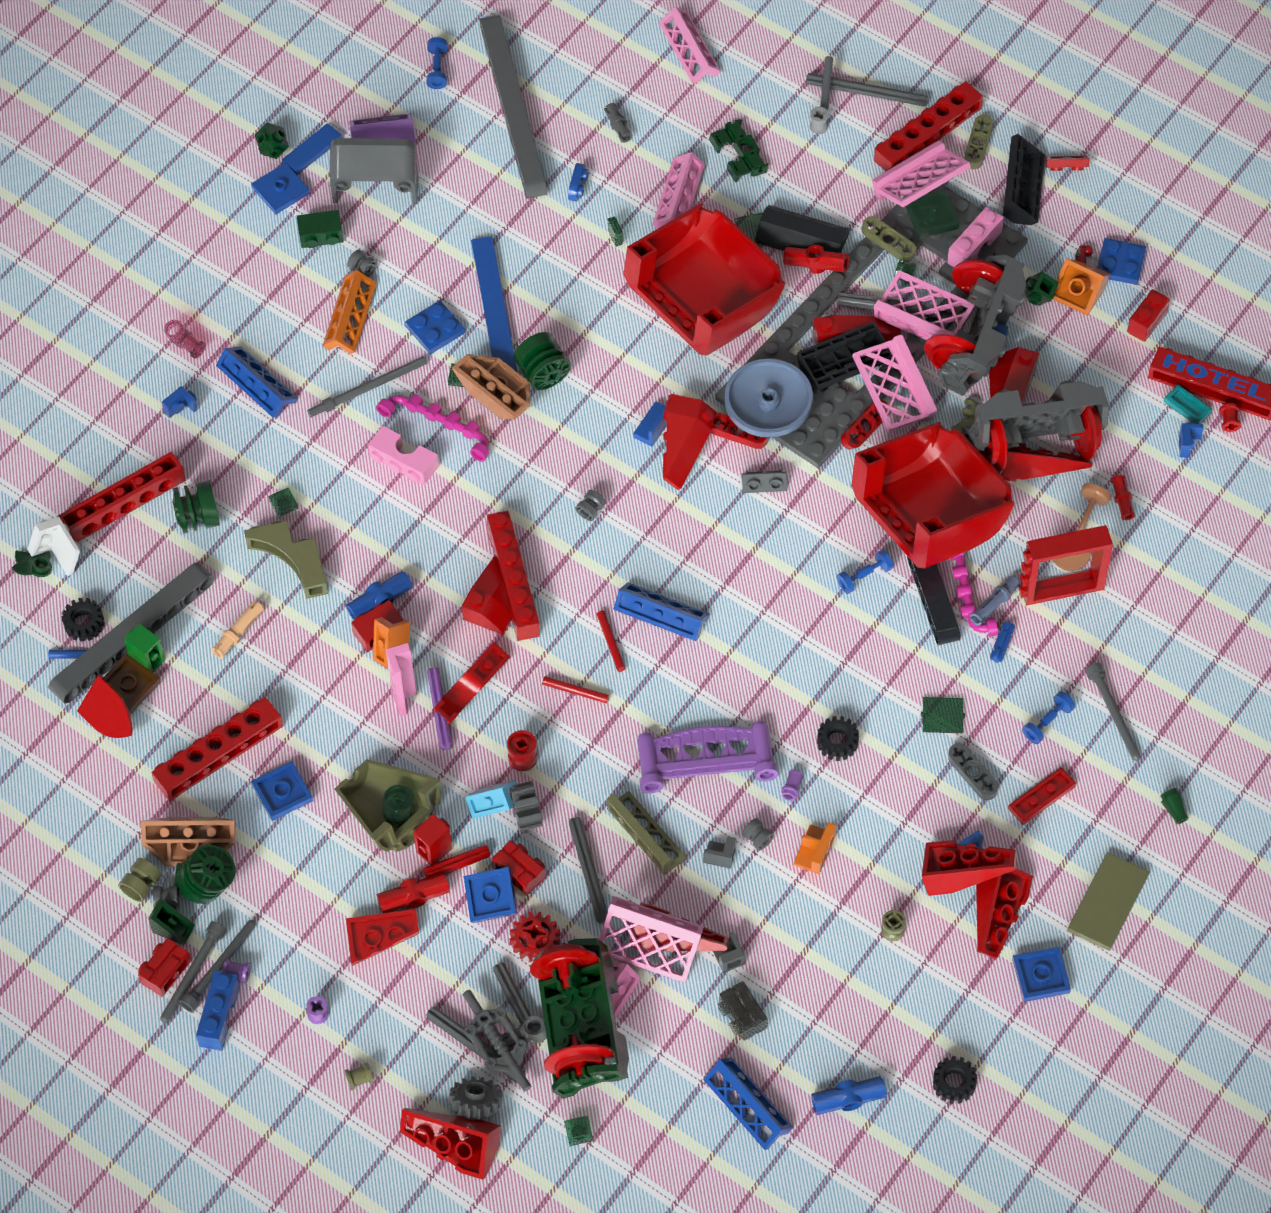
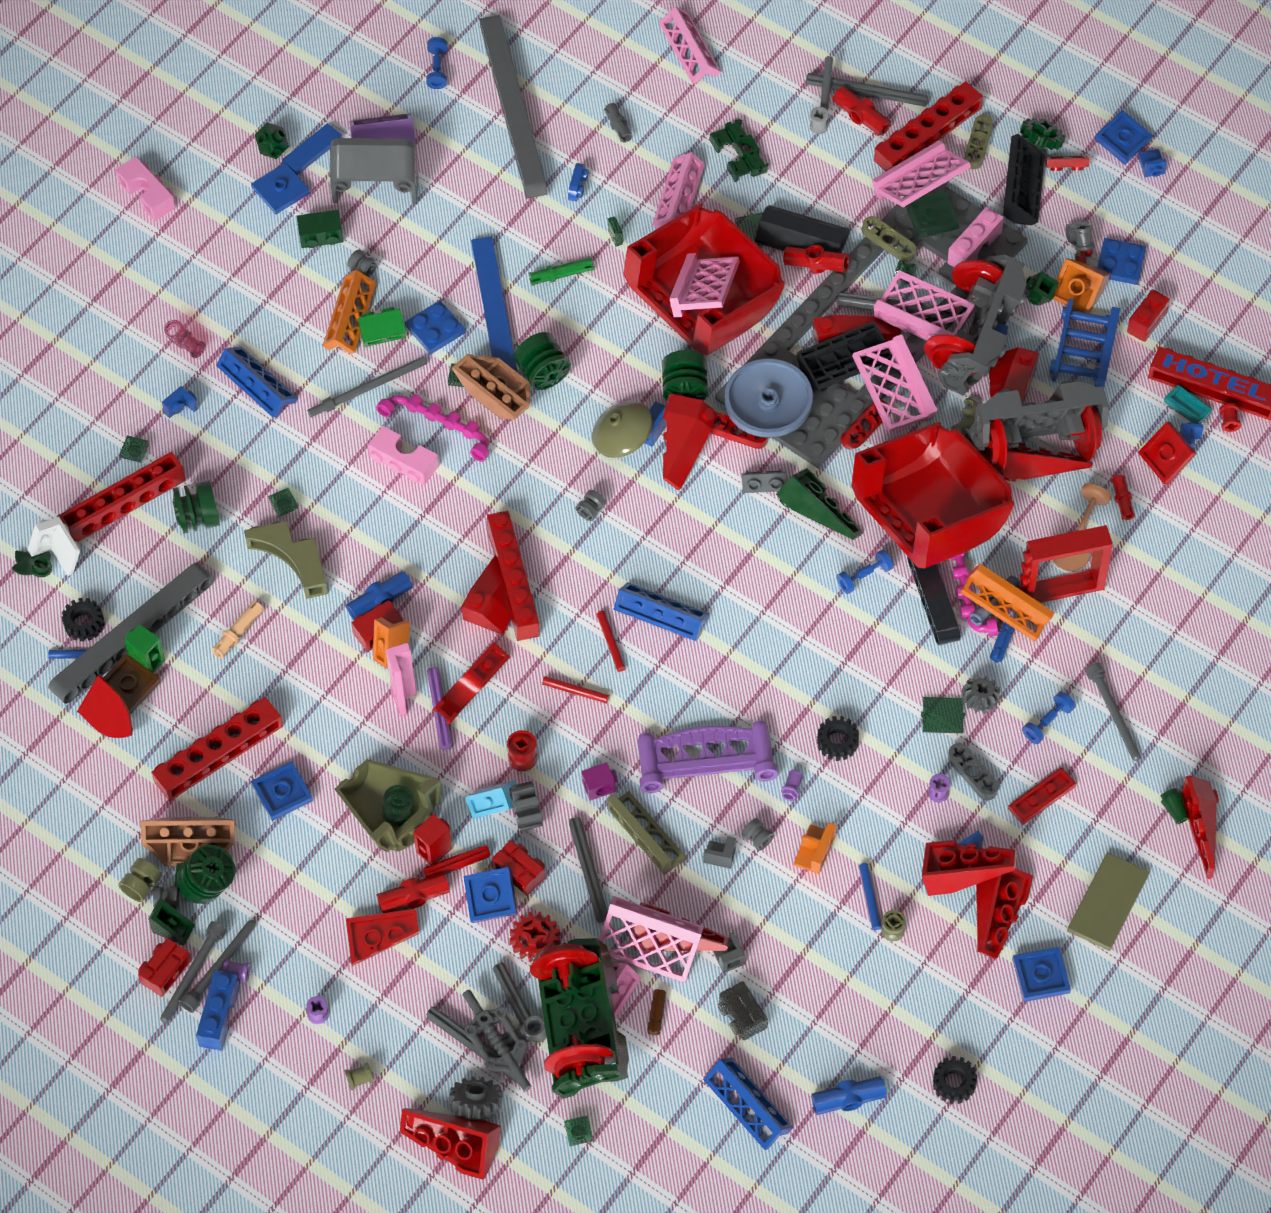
(134, 449): none -> clear green plate
(137, 176): none -> bright pink arch
(381, 326): none -> green brick
(560, 271): none -> green pin
(599, 781): none -> magenta brick
(622, 429): none -> olive dish
(656, 1012): none -> reddish brown axle
(685, 374): none -> dark green wheel
(688, 282): none -> bright pink fence
(807, 496): none -> dark green wedge
(861, 111): none -> red piece
(870, 897): none -> blue bar
(935, 783): none -> medium lavender bush
(980, 694): none -> dark grey gear
(1008, 597): none -> orange fence
(1042, 134): none -> dark green gear
(1080, 235): none -> dark grey piece
(1102, 356): none -> blue fence
(1123, 137): none -> blue plate
(1152, 163): none -> blue bracket
(1167, 453): none -> red plate
(1201, 809): none -> red wedge

